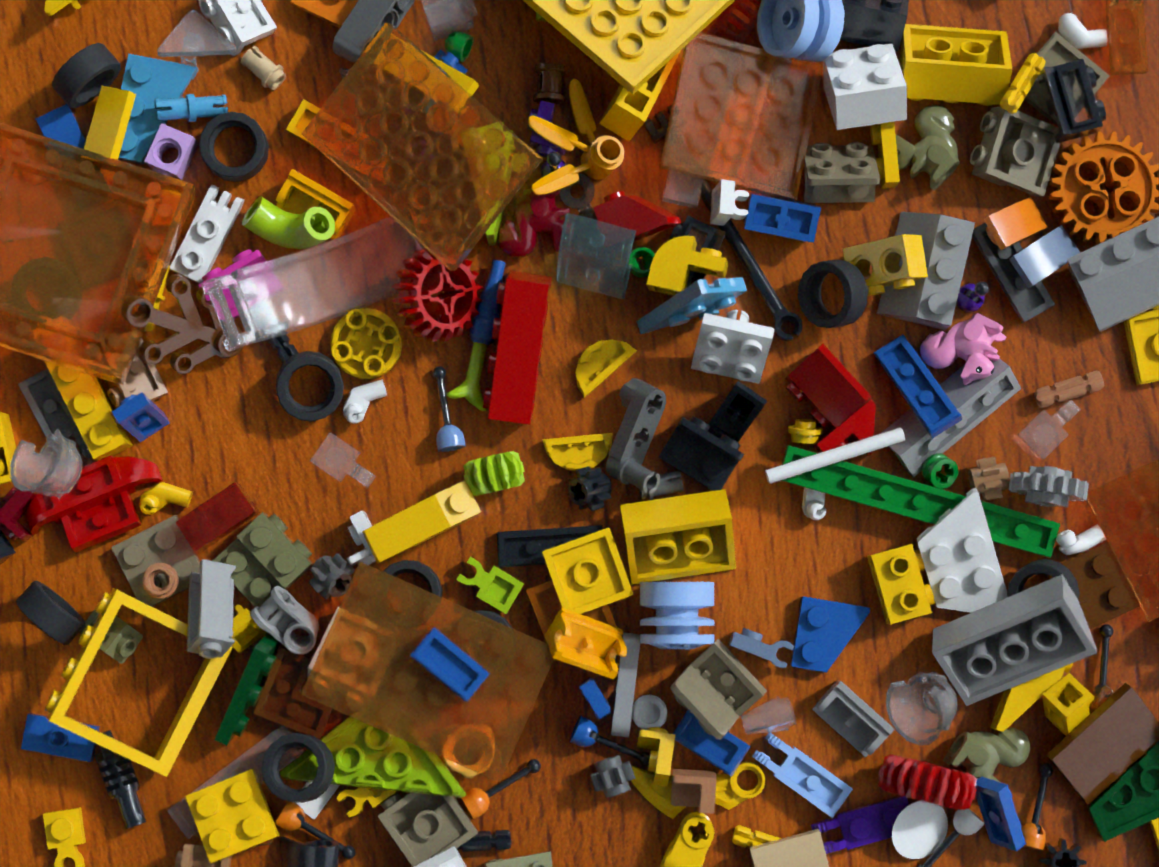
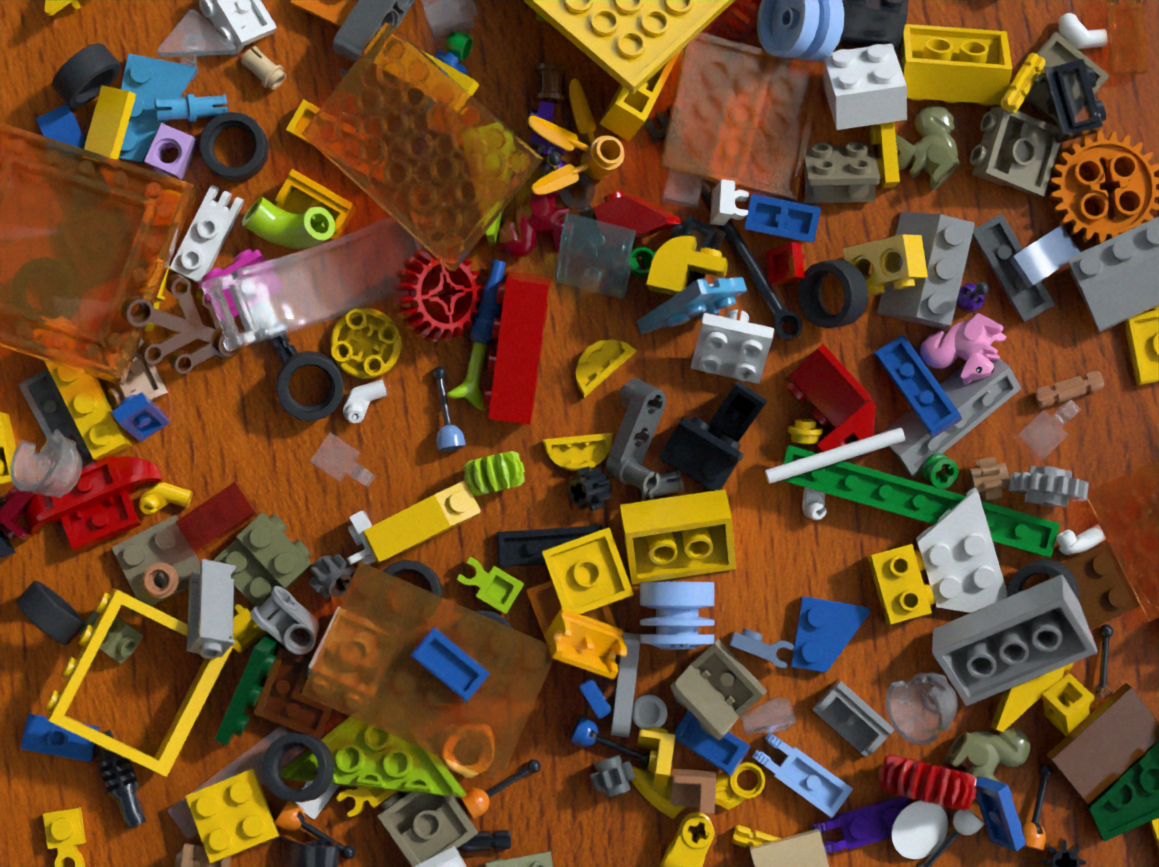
(785, 264): none -> red tile
(1014, 223): orange slope -> none

